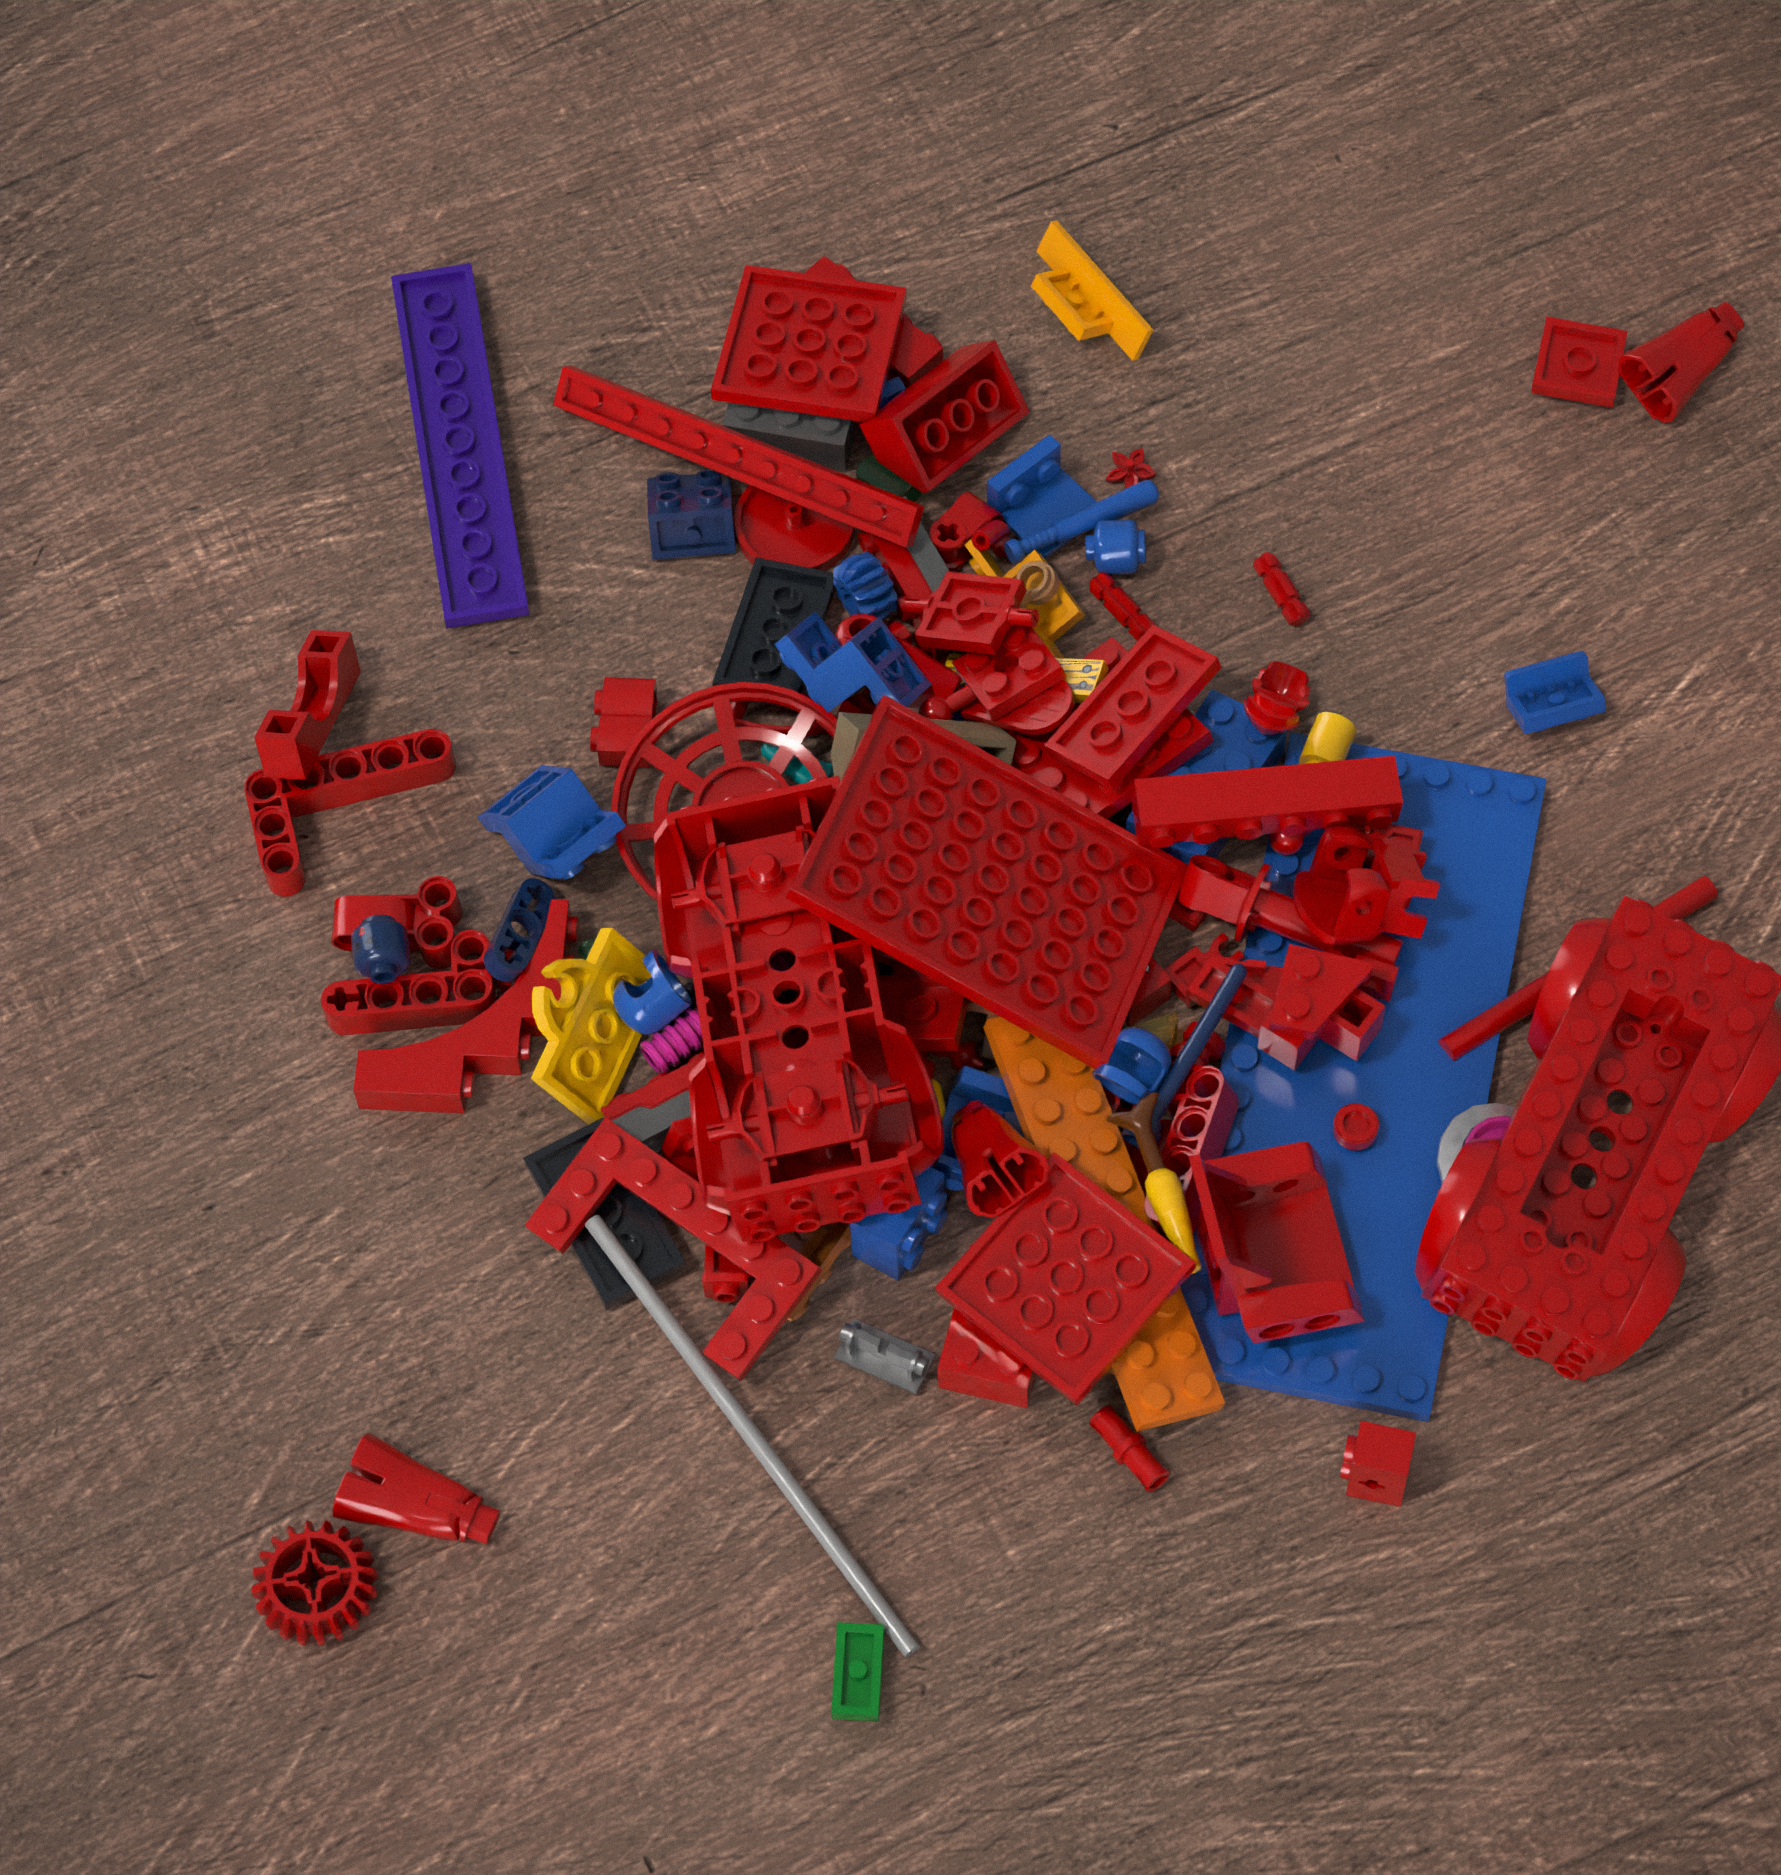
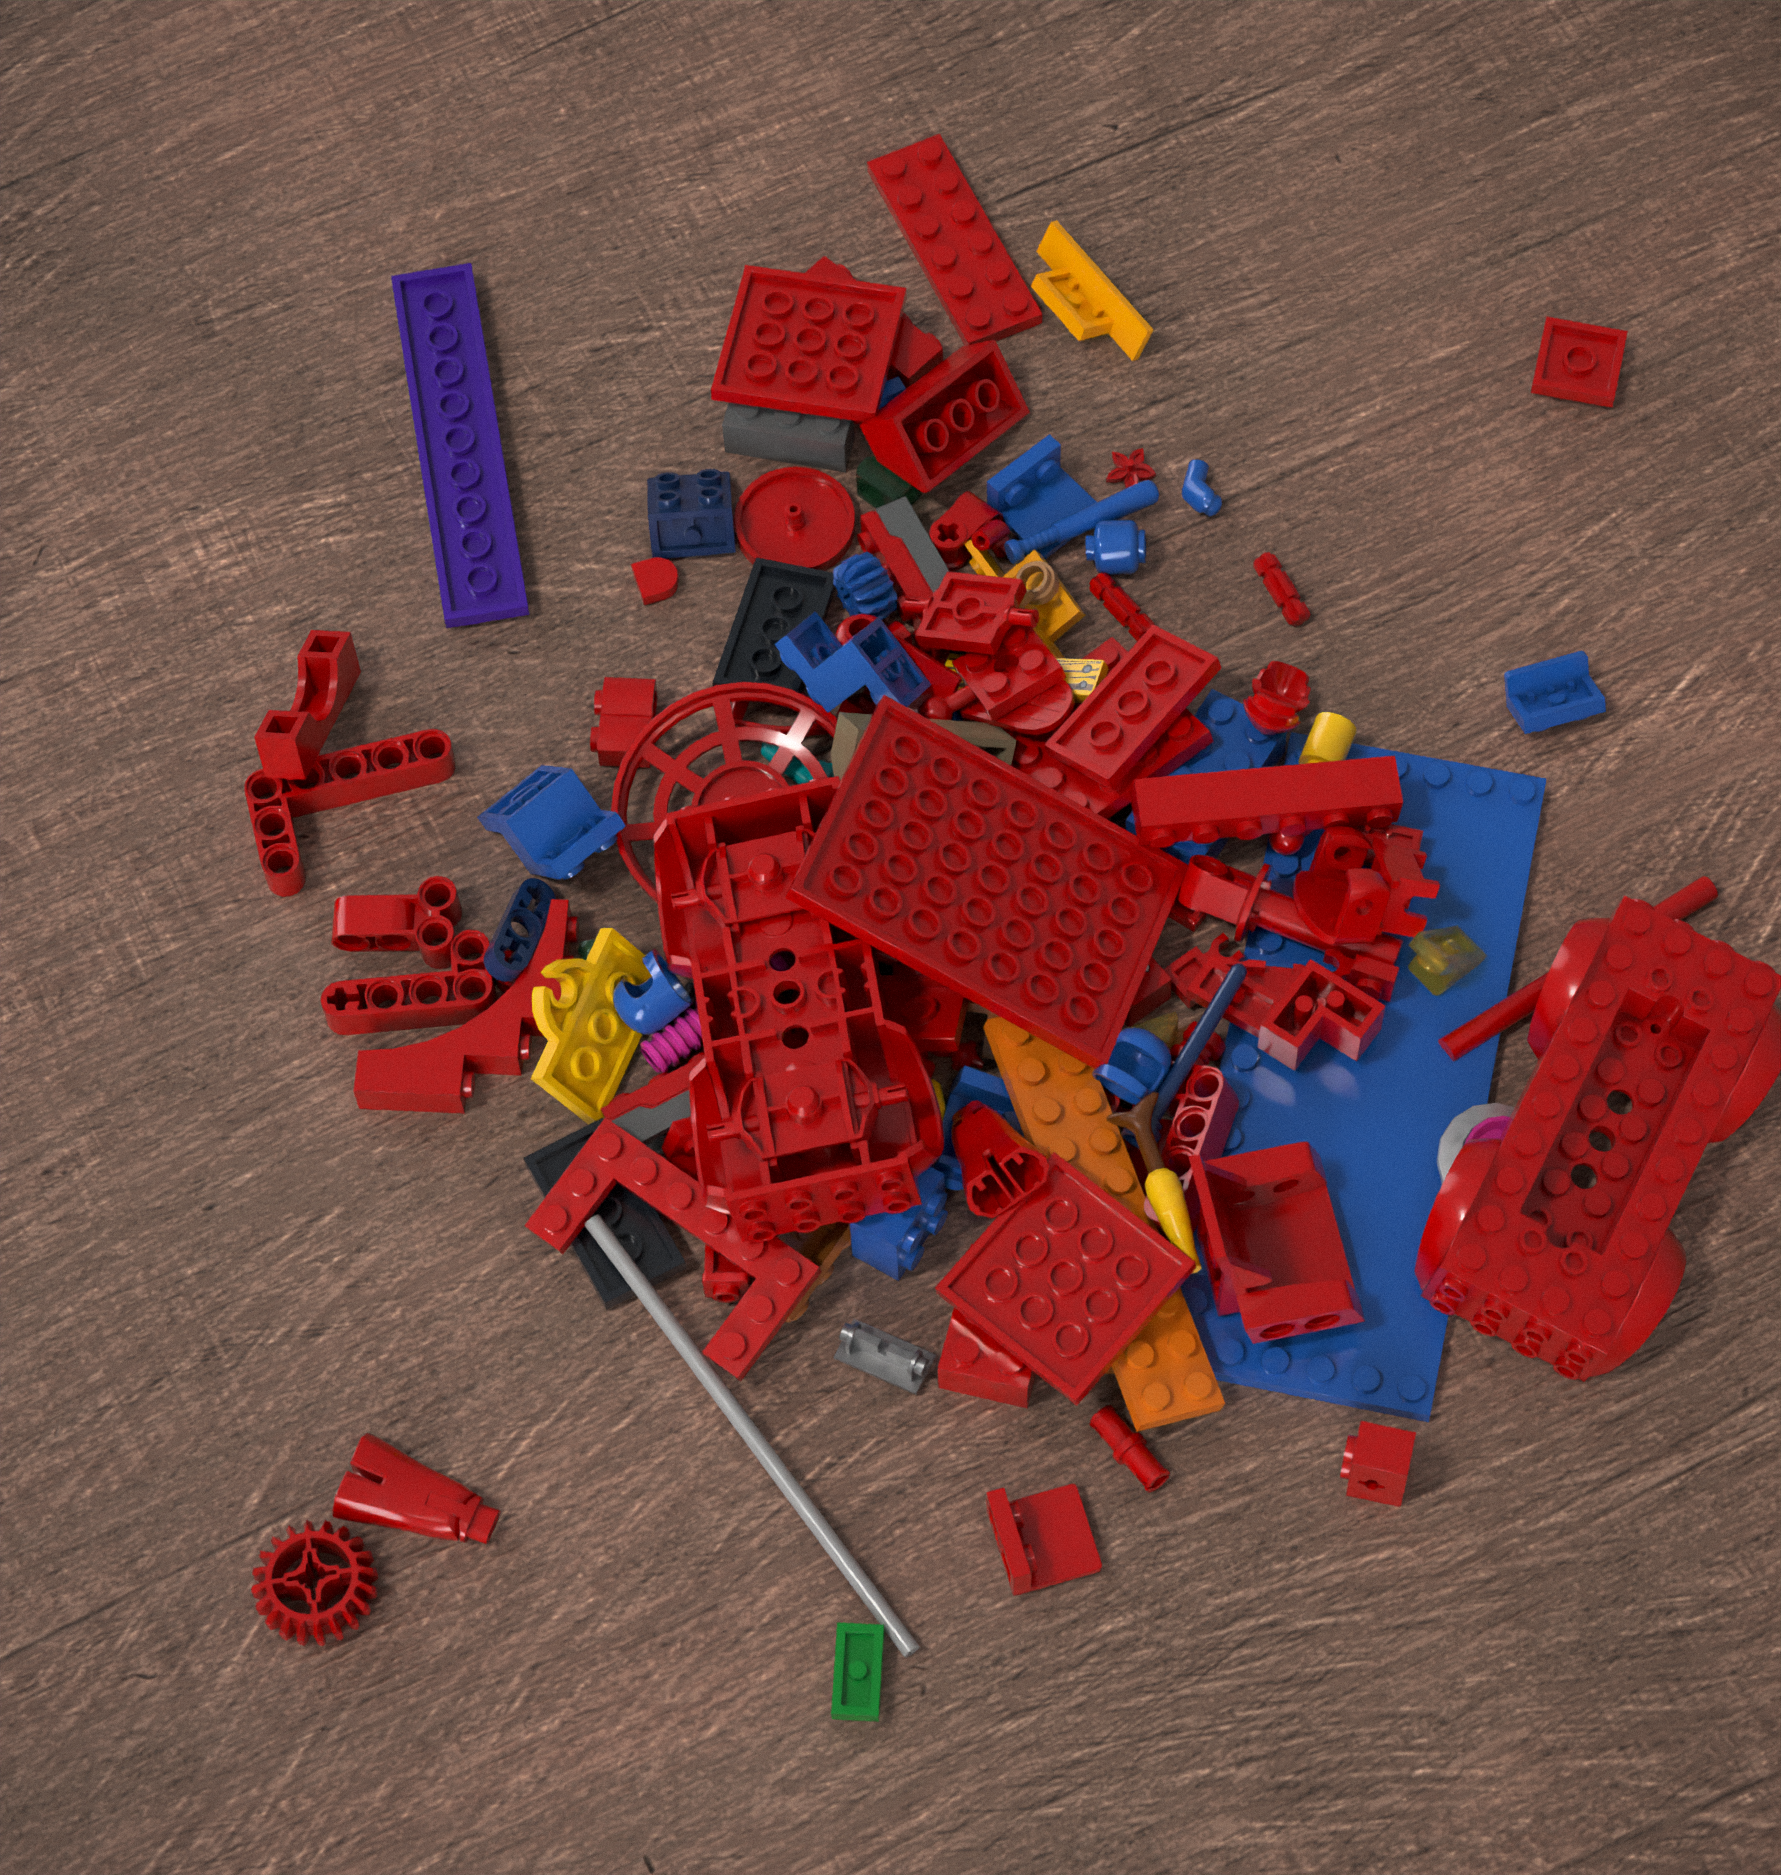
(380, 948): dark blue head -> none
(655, 579): none -> red tile
(739, 456): red plate -> none
(954, 242): none -> red plate
(1042, 1538): none -> red bracket
(1197, 492): none -> blue arm
(1314, 989): red wing -> none
(1355, 1126): red tile -> none
(1443, 957): none -> clear yellow slope
(1676, 363): red piece -> none

